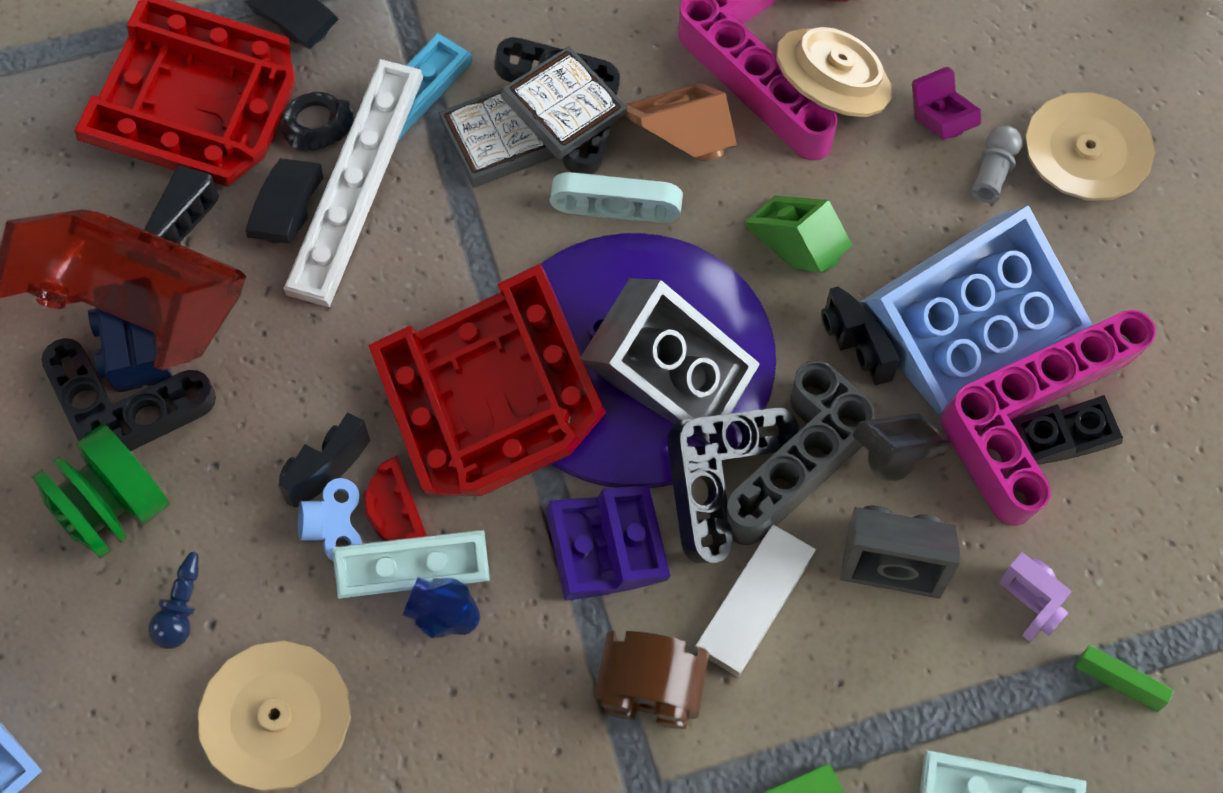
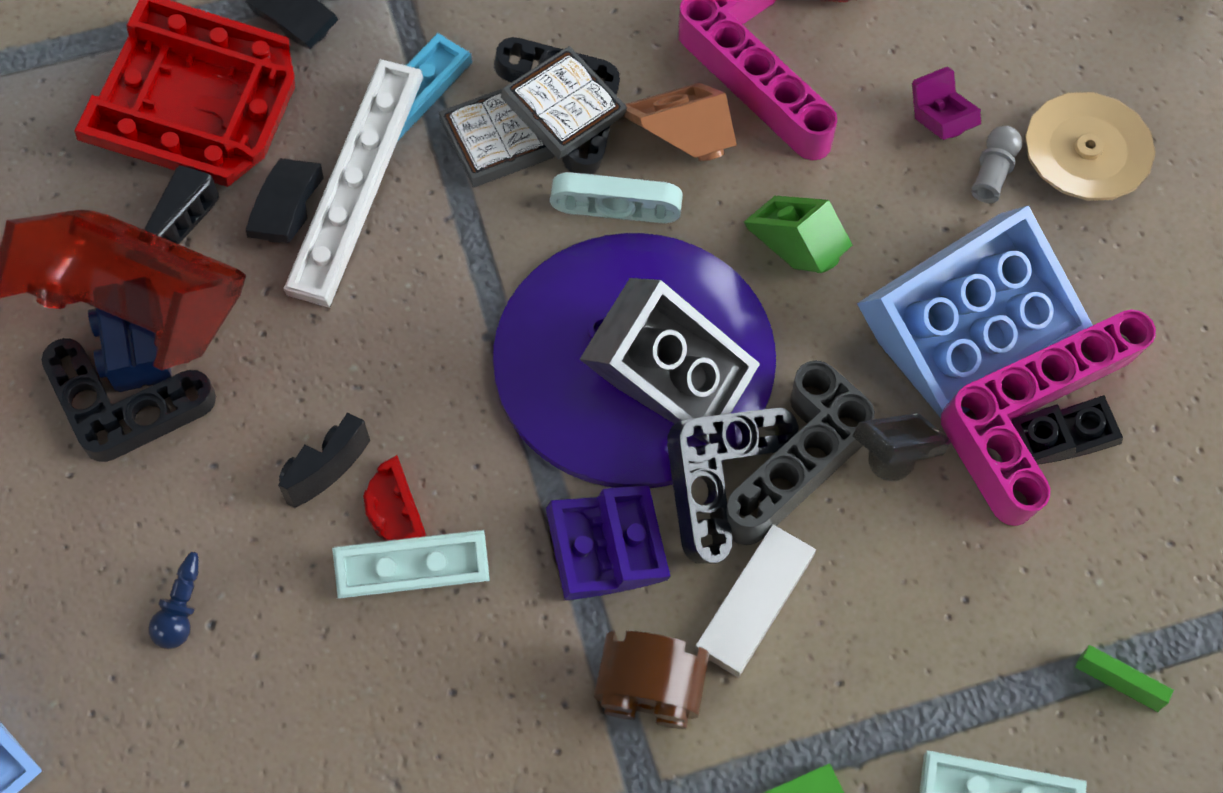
(100, 491): green wheel -> none
(250, 692): tan piece -> none
(307, 139): black piece -> none
(328, 518): light blue piece -> none
(442, 607): clear blue rock -> none
(489, 389): red wedge -> none
(834, 71): tan piece -> none
(857, 327): black slope -> none
(900, 551): dark grey slope -> none
(1039, 590): lavender bracket -> none

